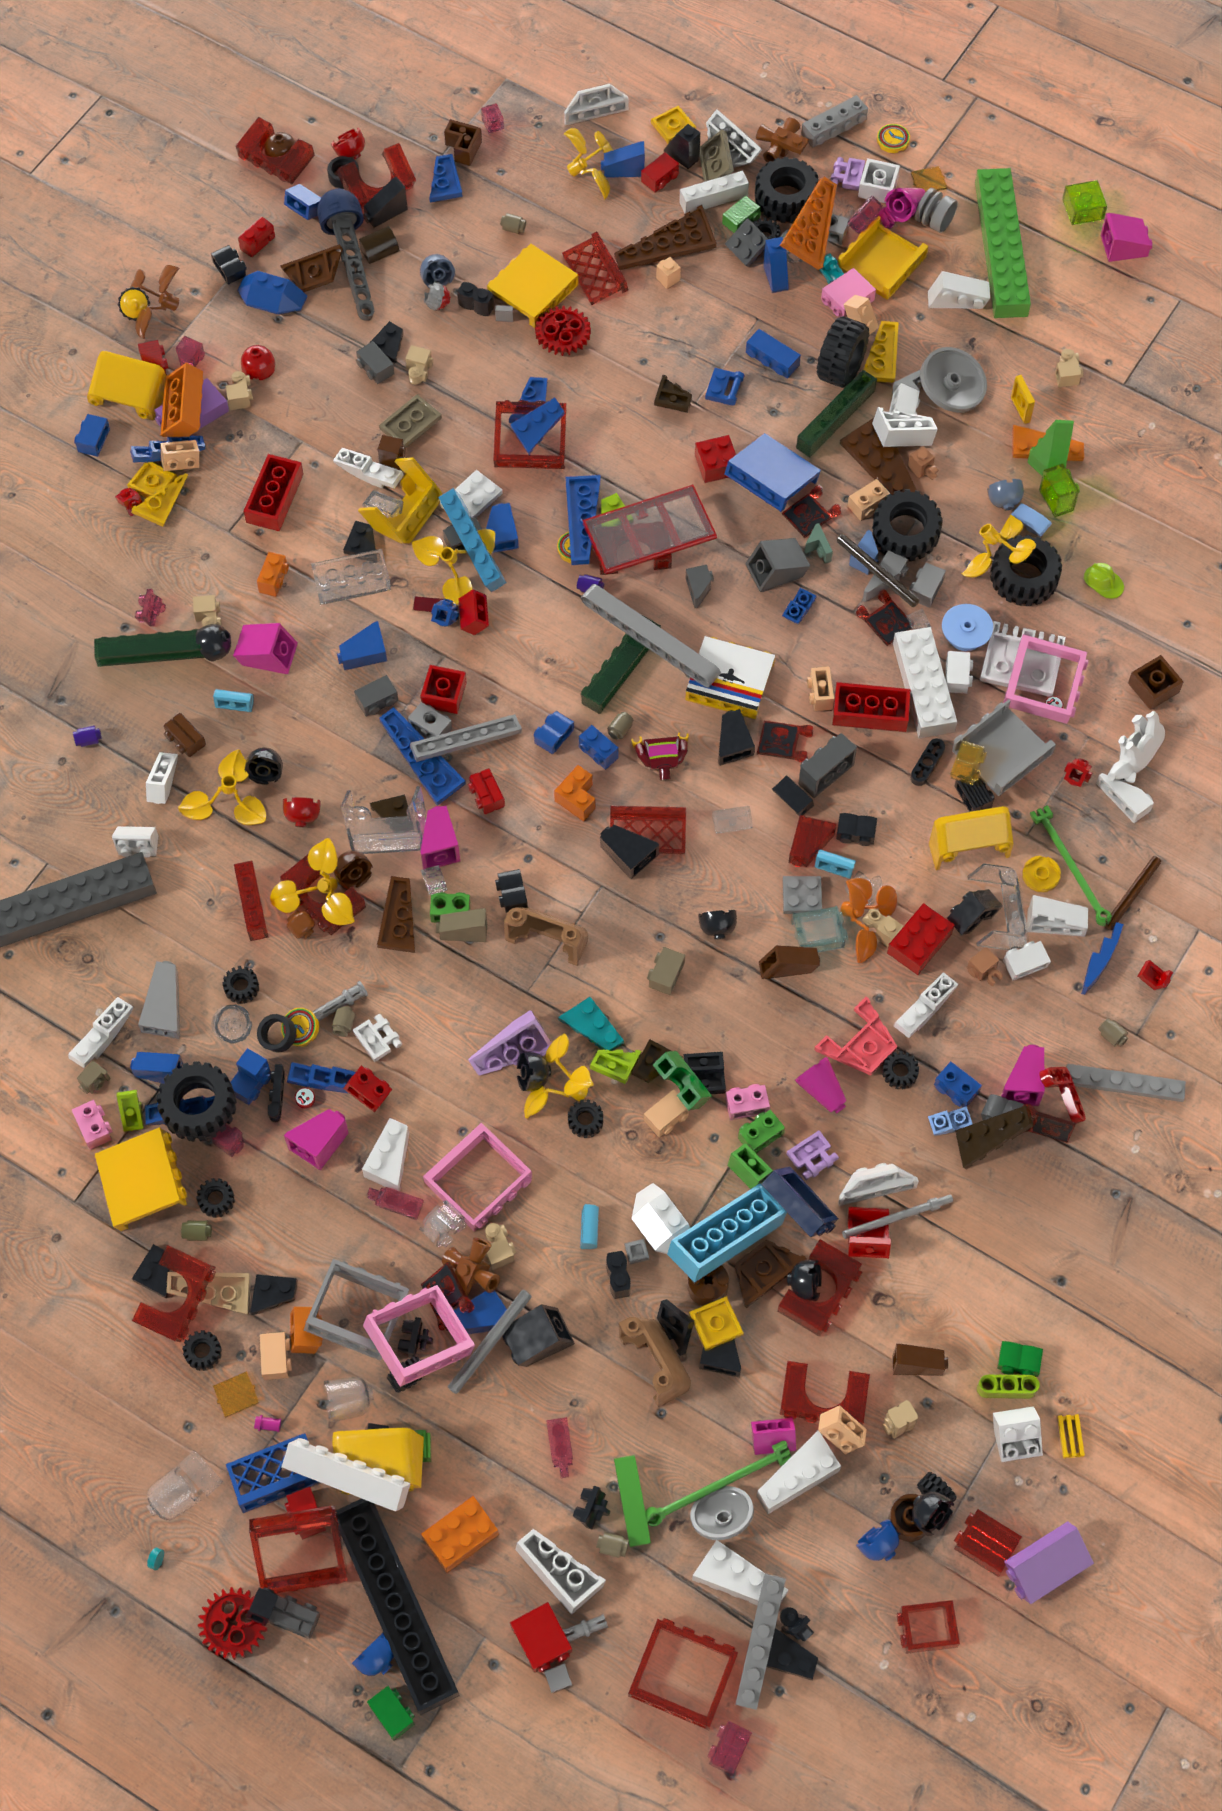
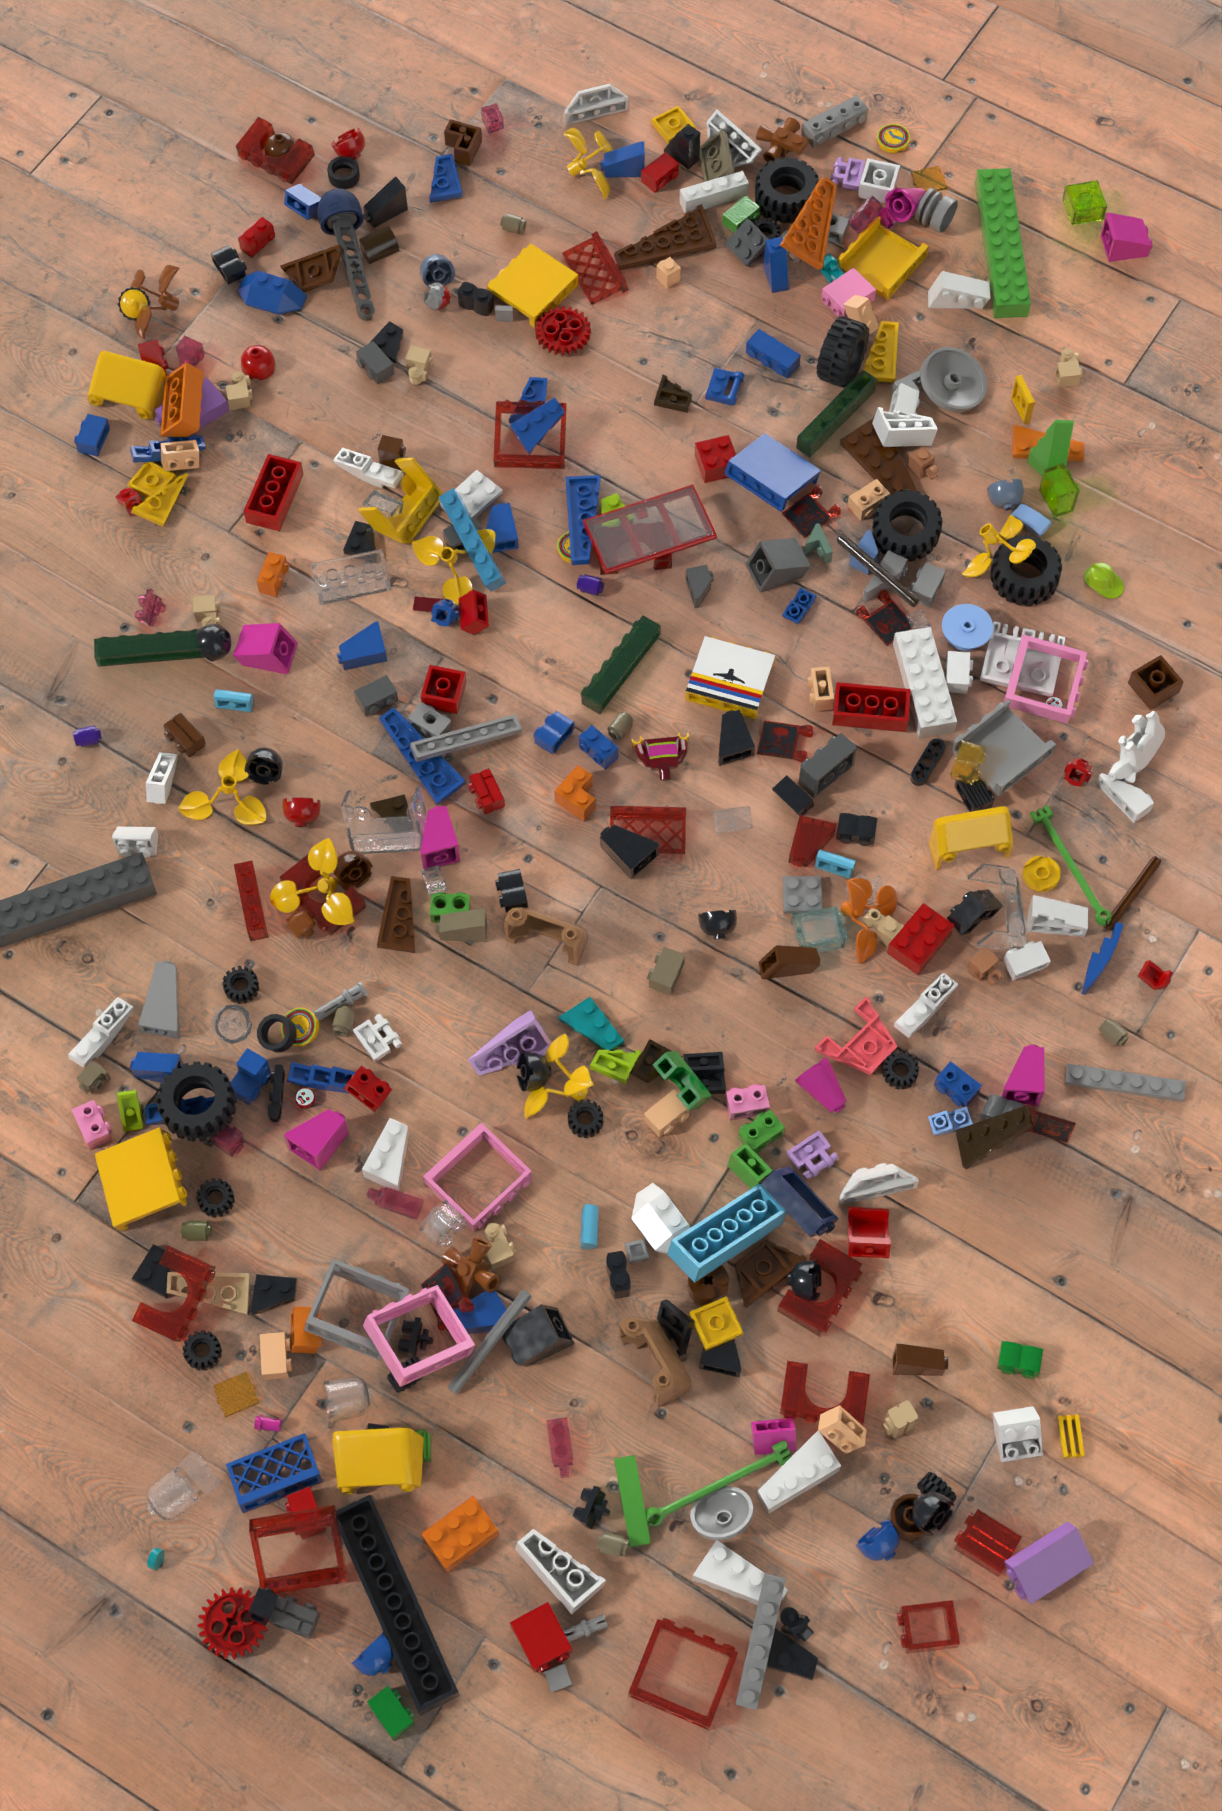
(346, 1475): white brick -> none
(398, 168): clear red arch -> none
(411, 420): dark tan plate -> none
(650, 635): light grey beam -> none
(729, 1748): clear pink brick -> none
(931, 1204): light grey bar -> none
(1016, 1381): lime beam -> none
(1062, 1078): red beam -> none

